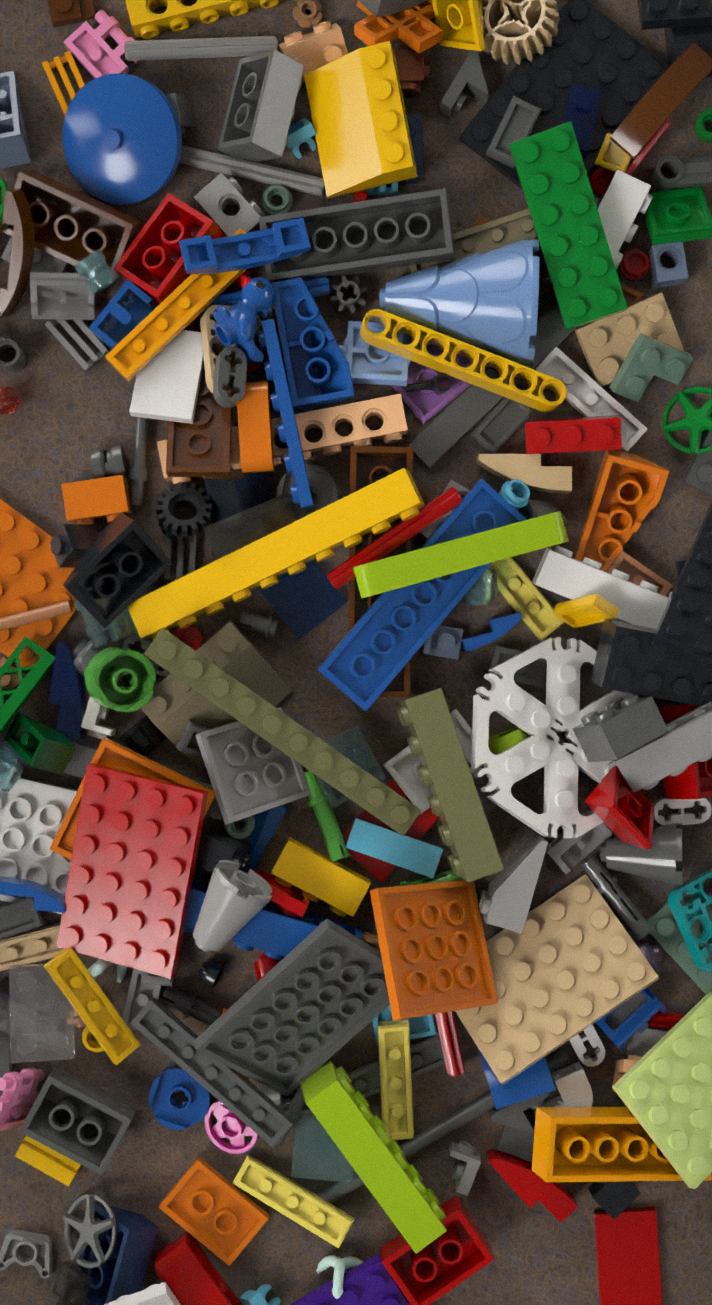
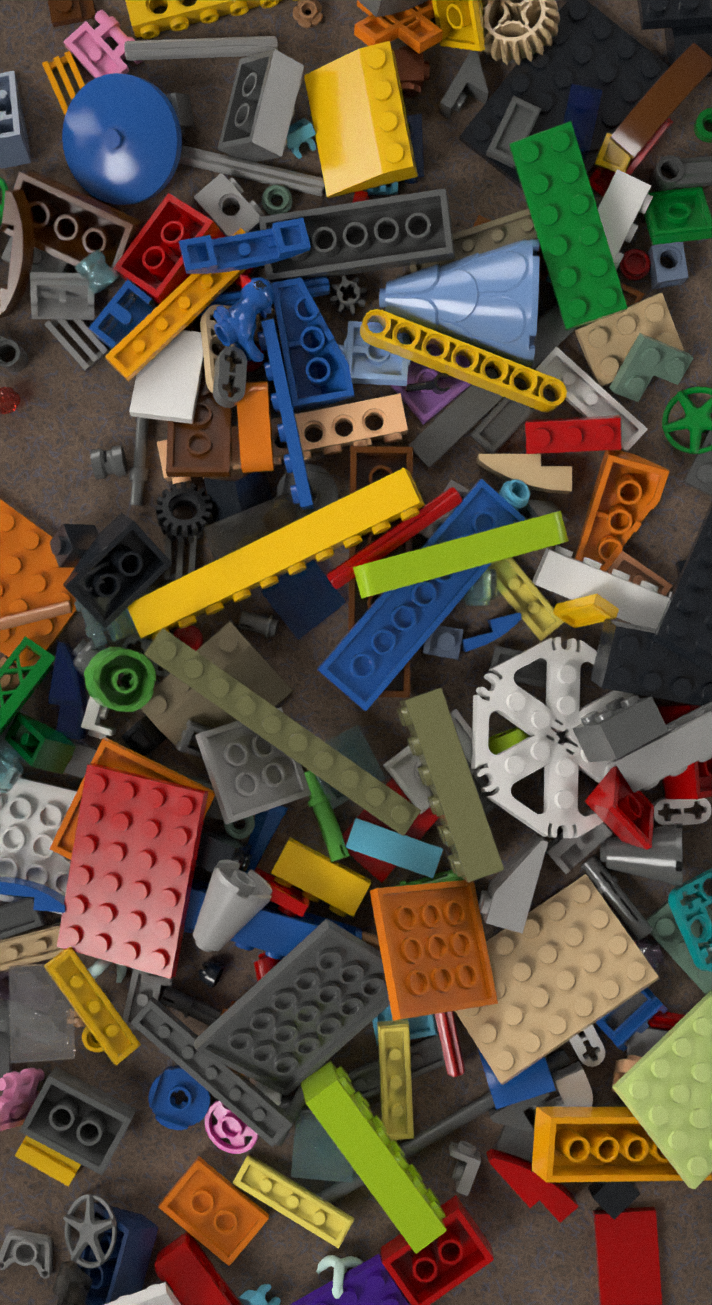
(96, 499): orange brick -> none
(315, 48): light nougat bracket -> none

